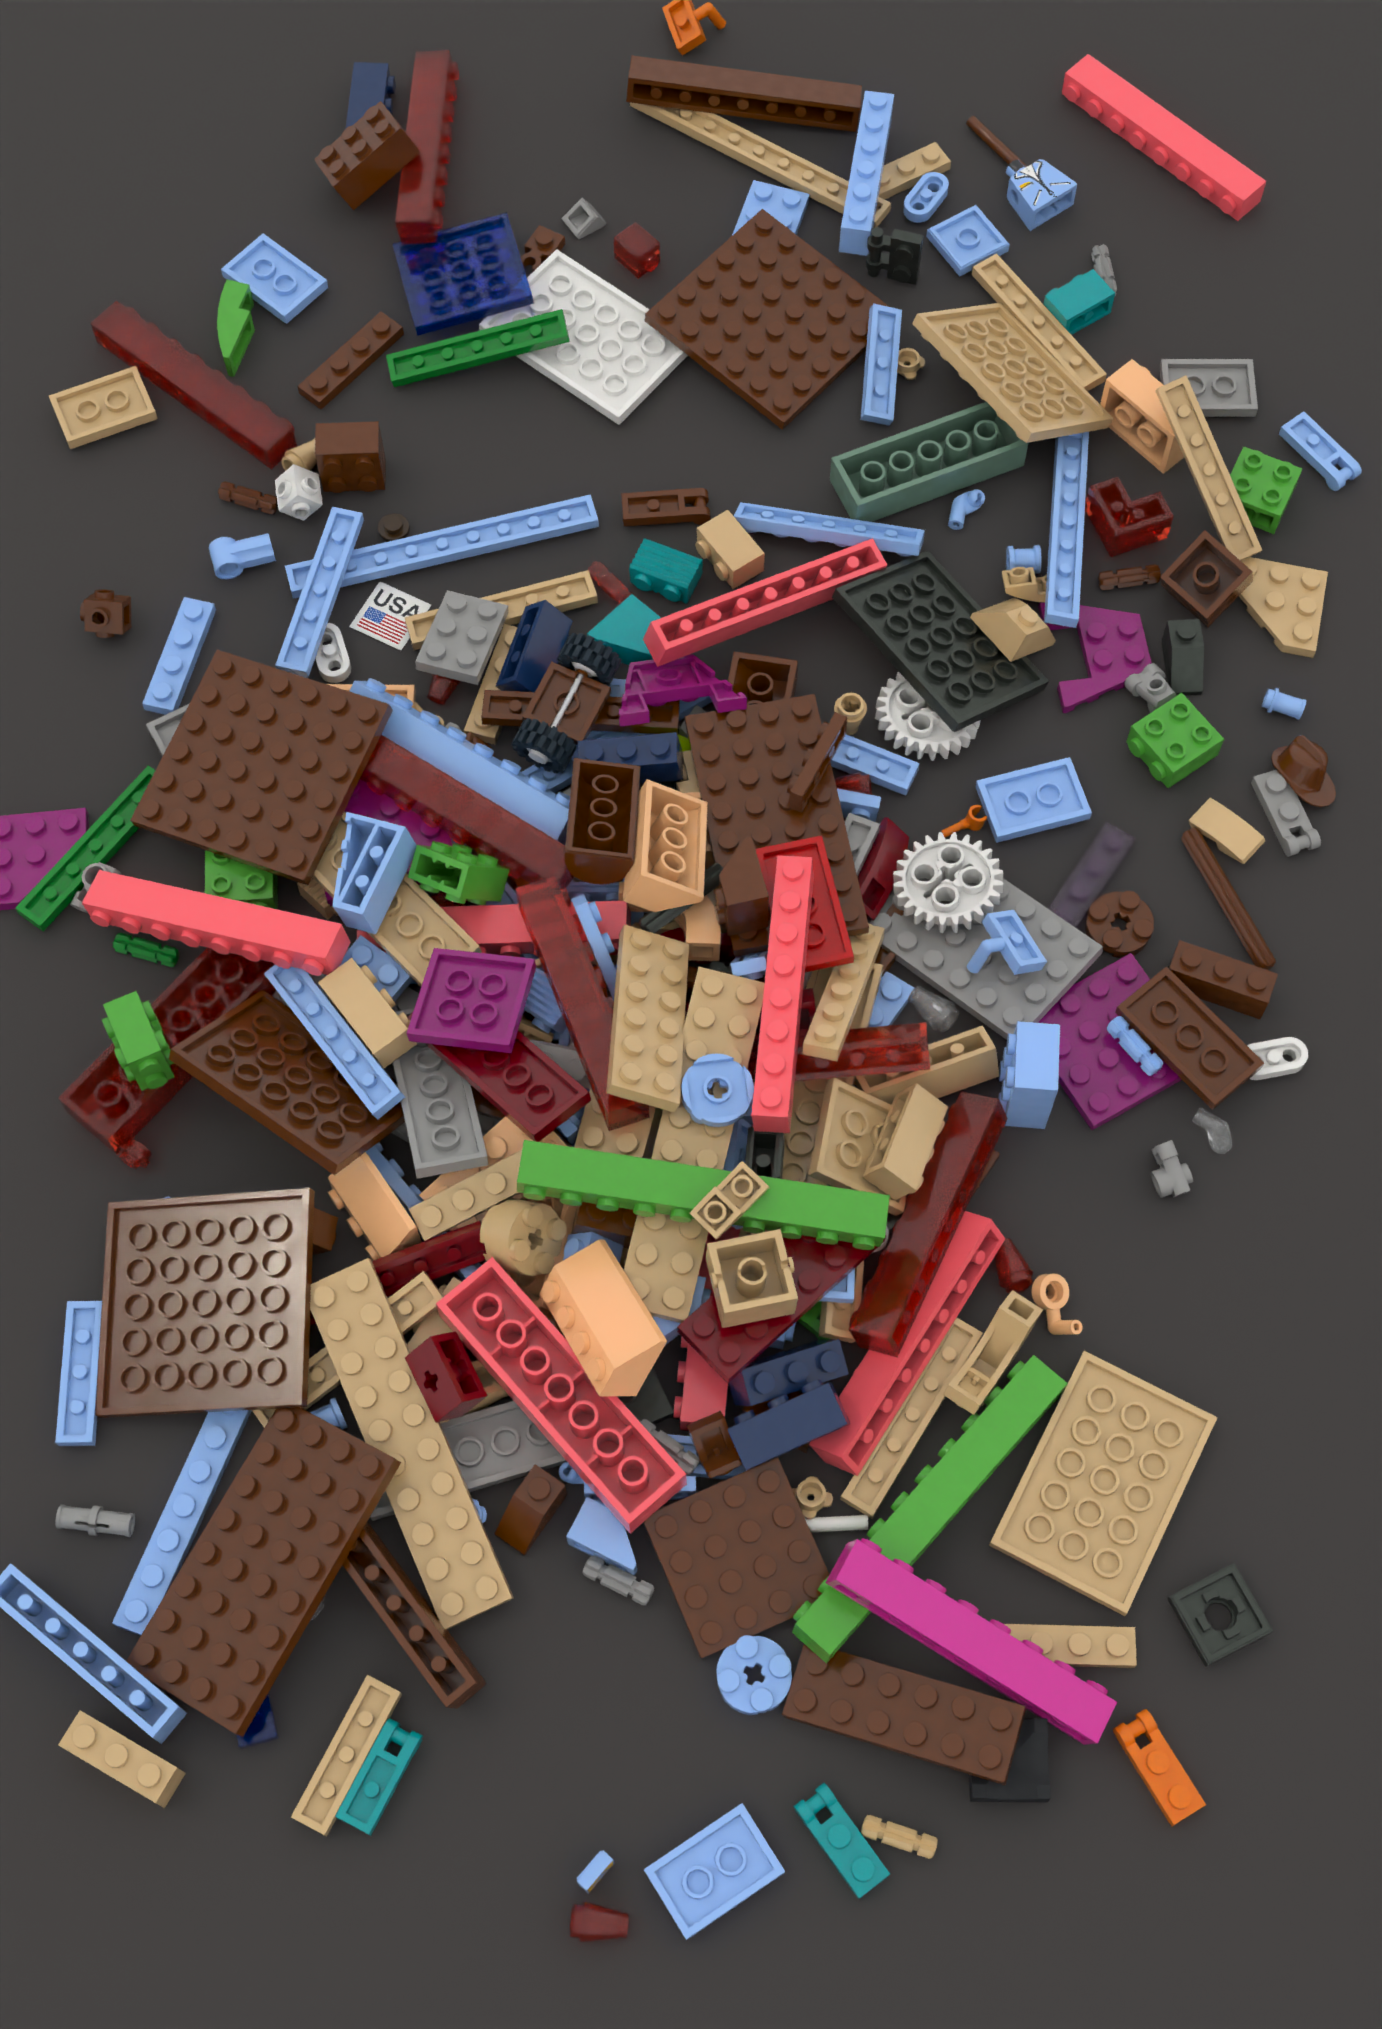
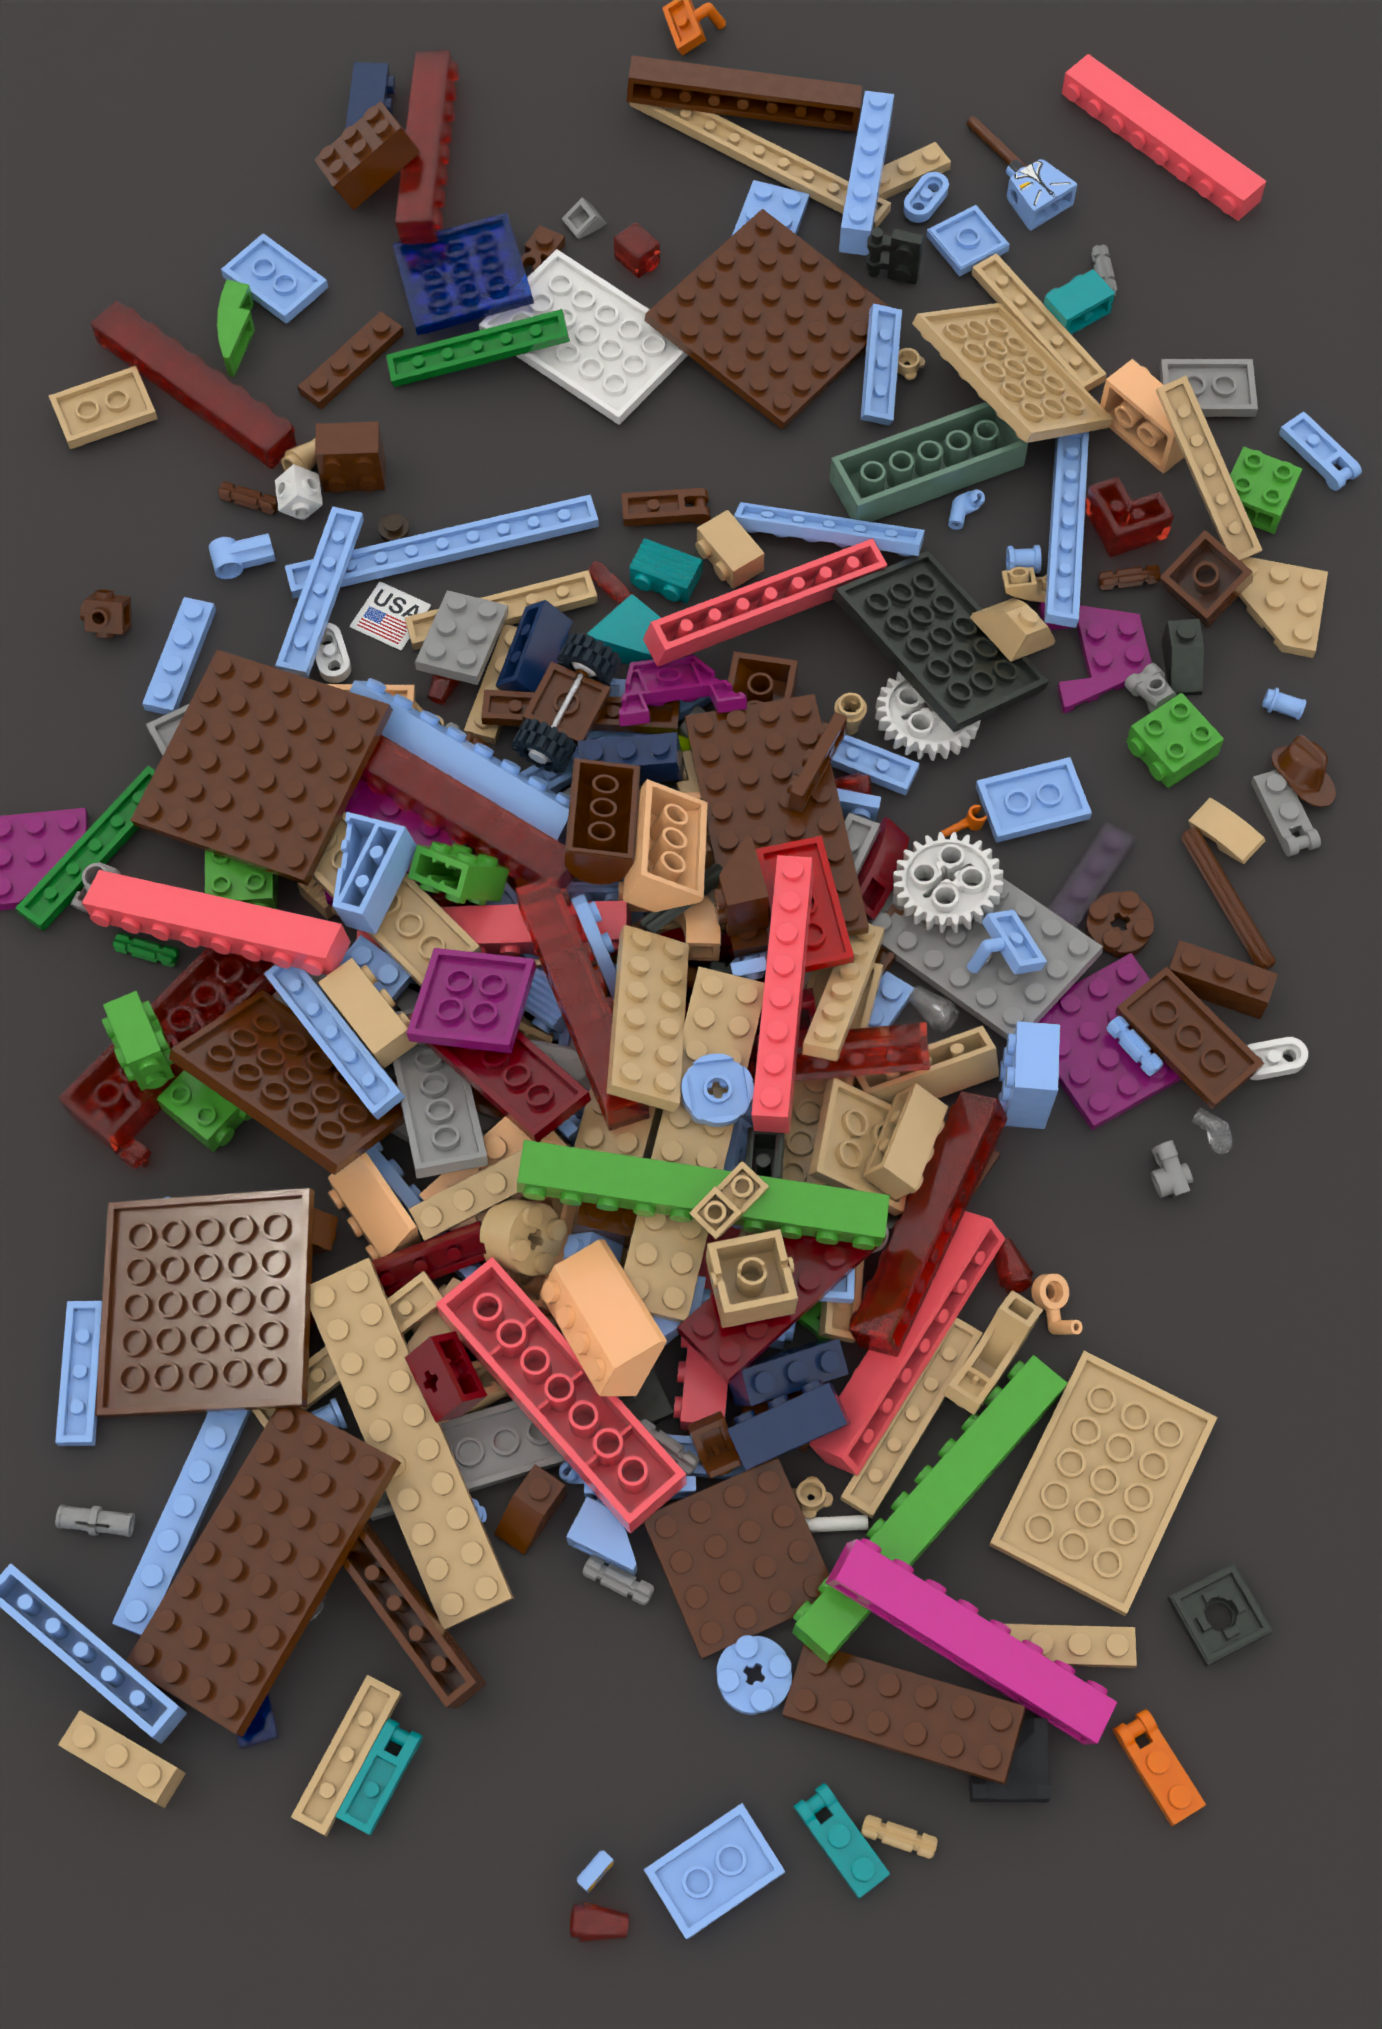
(201, 1111): none -> bright green brick

